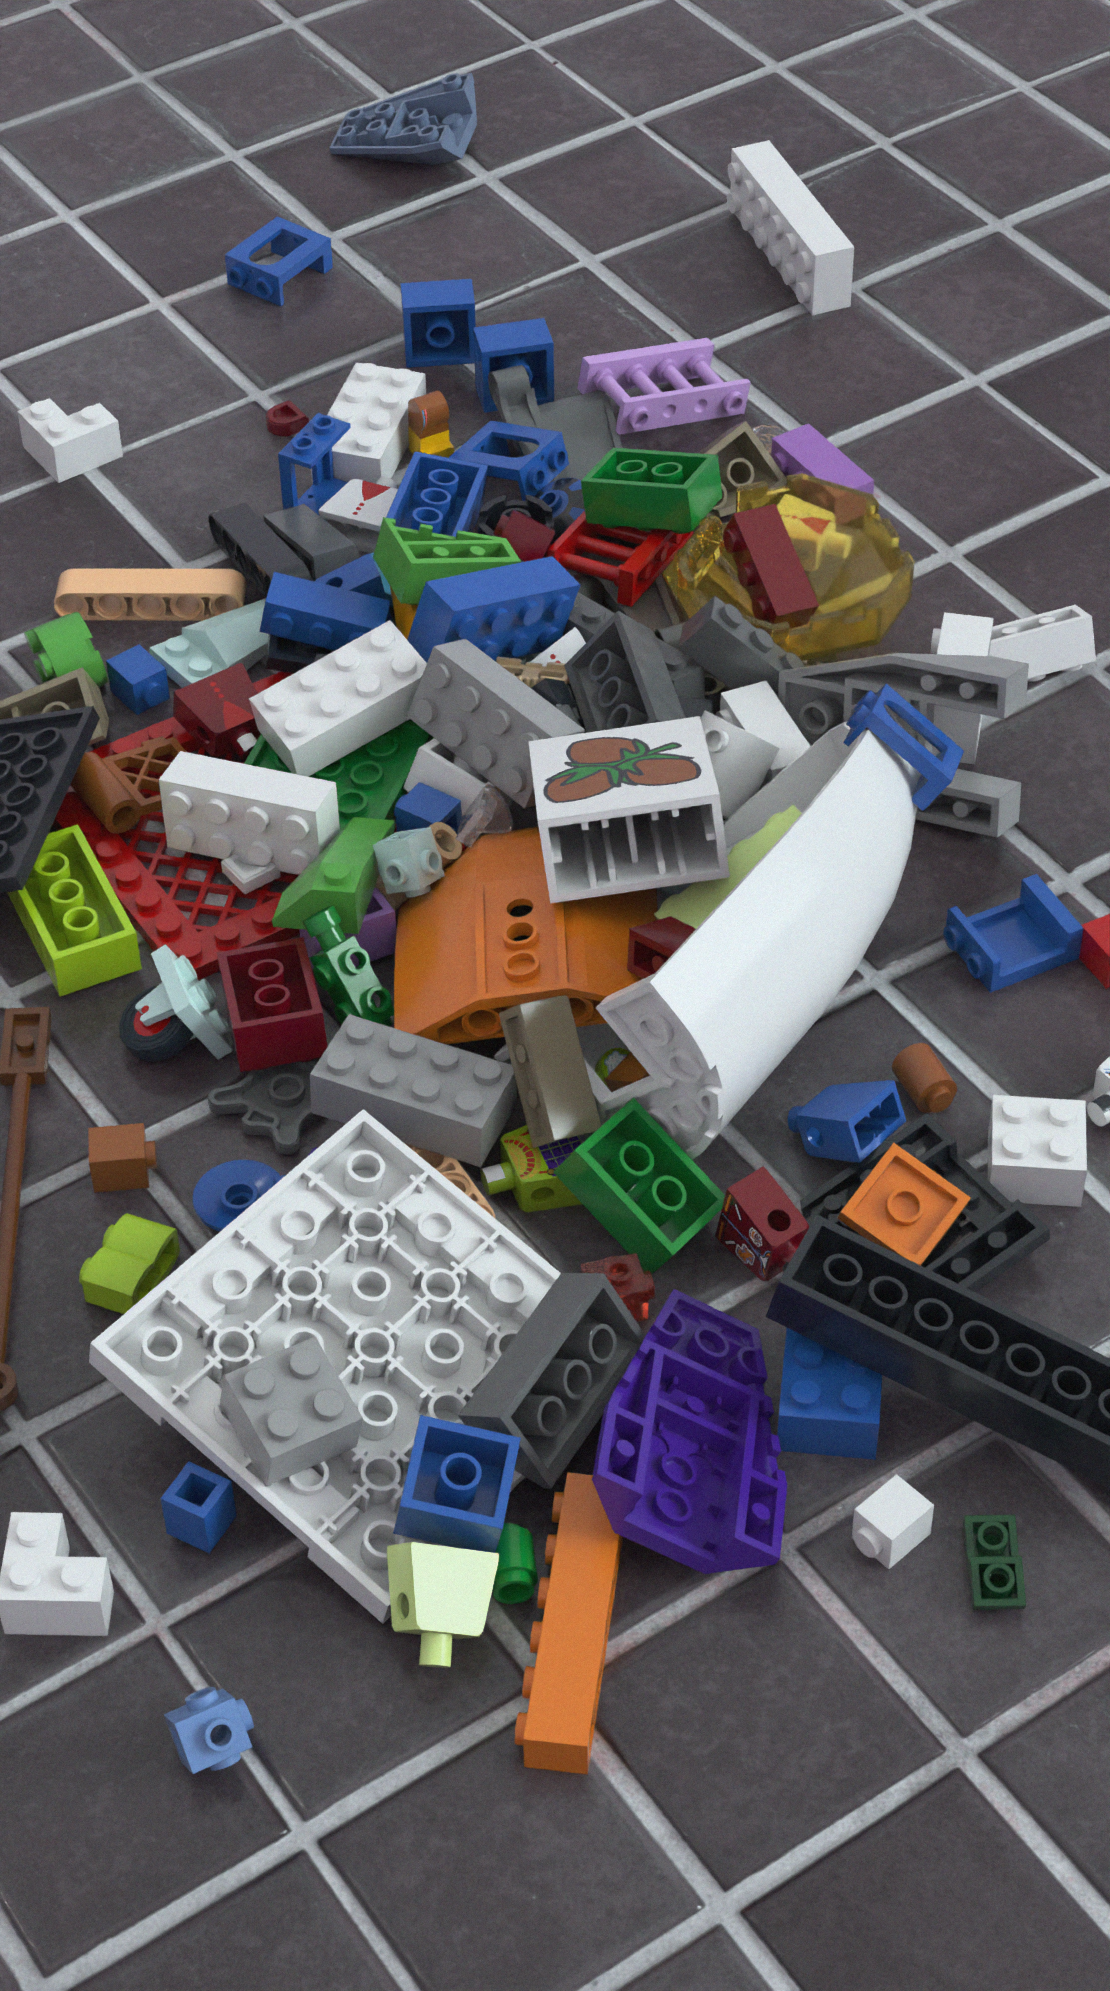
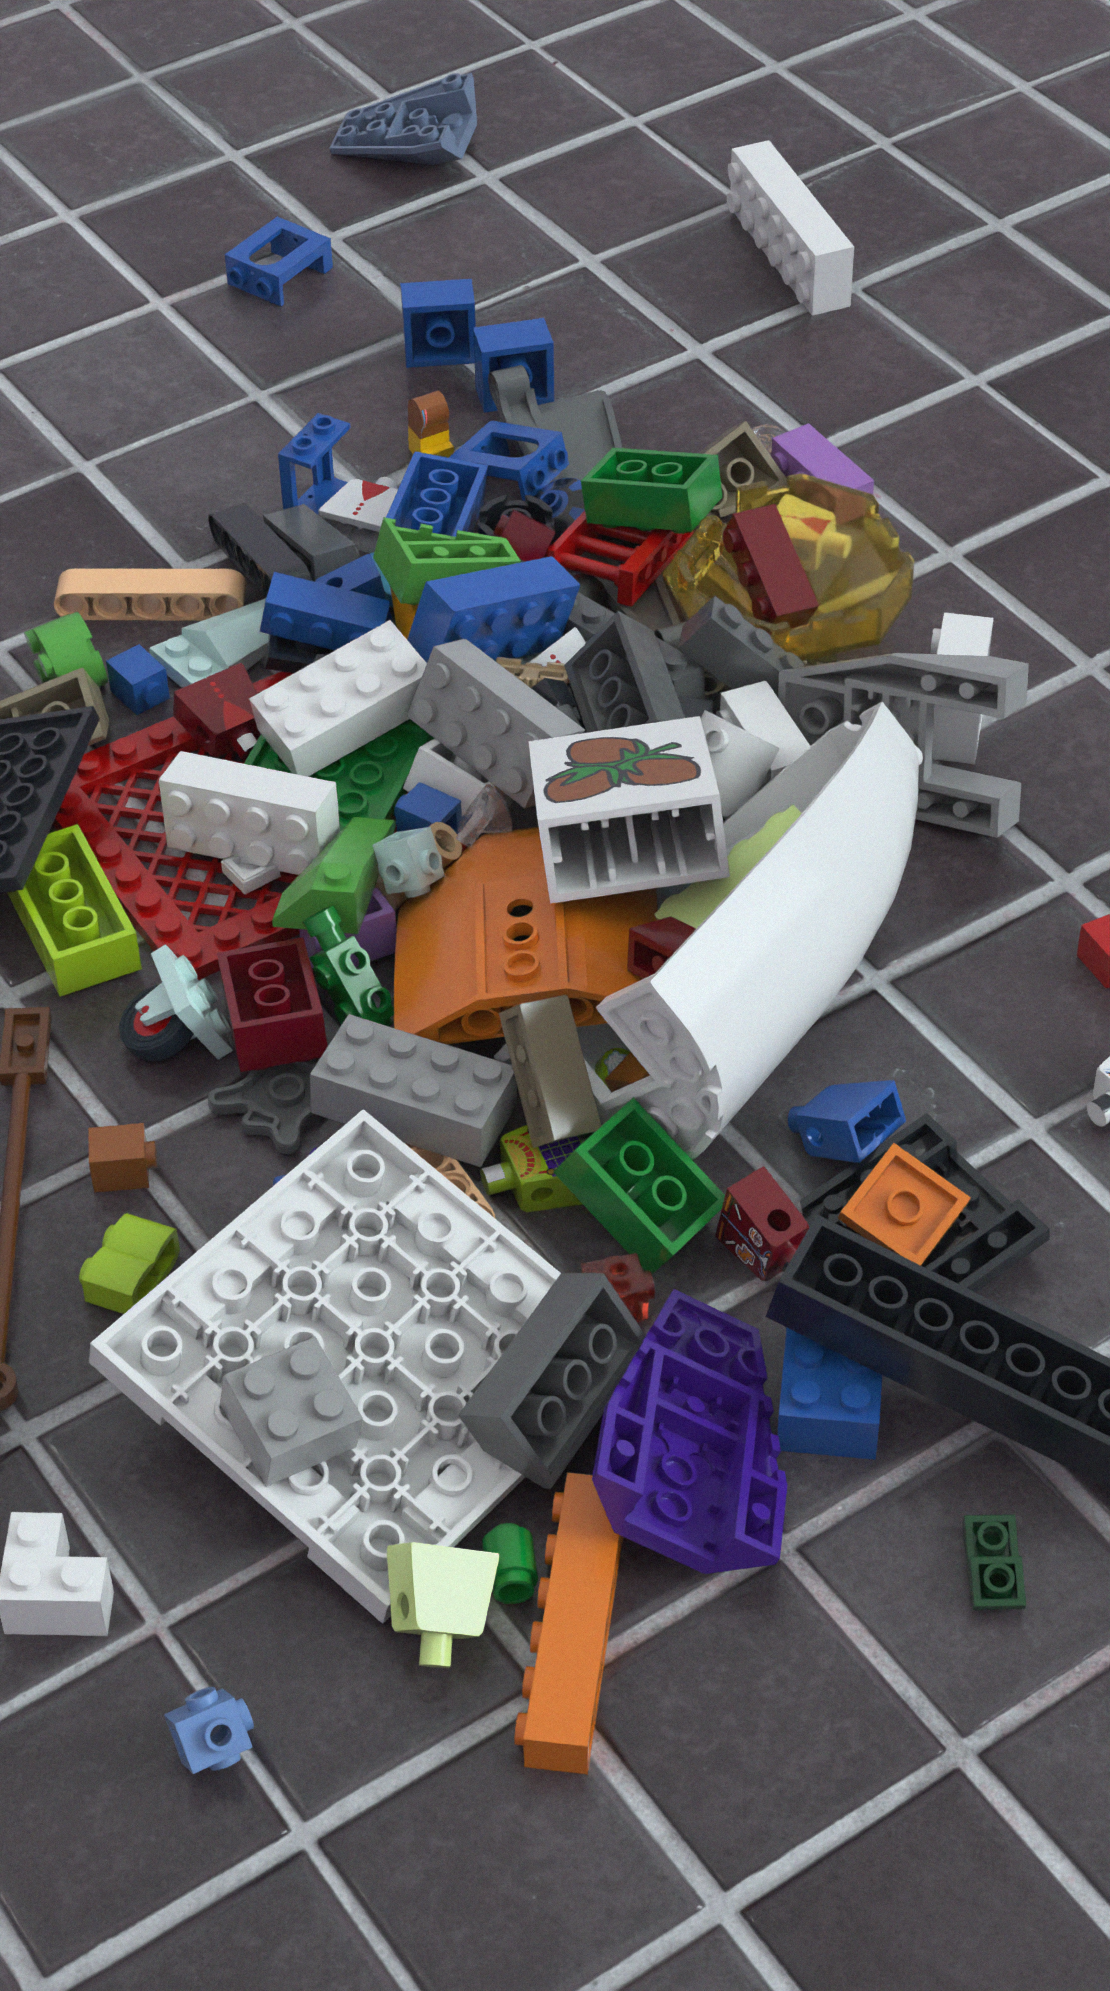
(72, 442): white brick -> none
(115, 793): dark orange piece -> none
(198, 1507): blue brick -> none
(230, 1190): blue dish -> none
(285, 419): dark red tile -> none
(377, 410): white brick -> none
(457, 1485): blue brick -> none
(659, 365): lavender fence -> none
(892, 1522): white brick -> none
(924, 1078): dark orange brick -> none
(936, 770): blue panel -> none
(1015, 937): blue panel -> none
(1038, 1149): white brick -> none
(1047, 641): white brick -> none

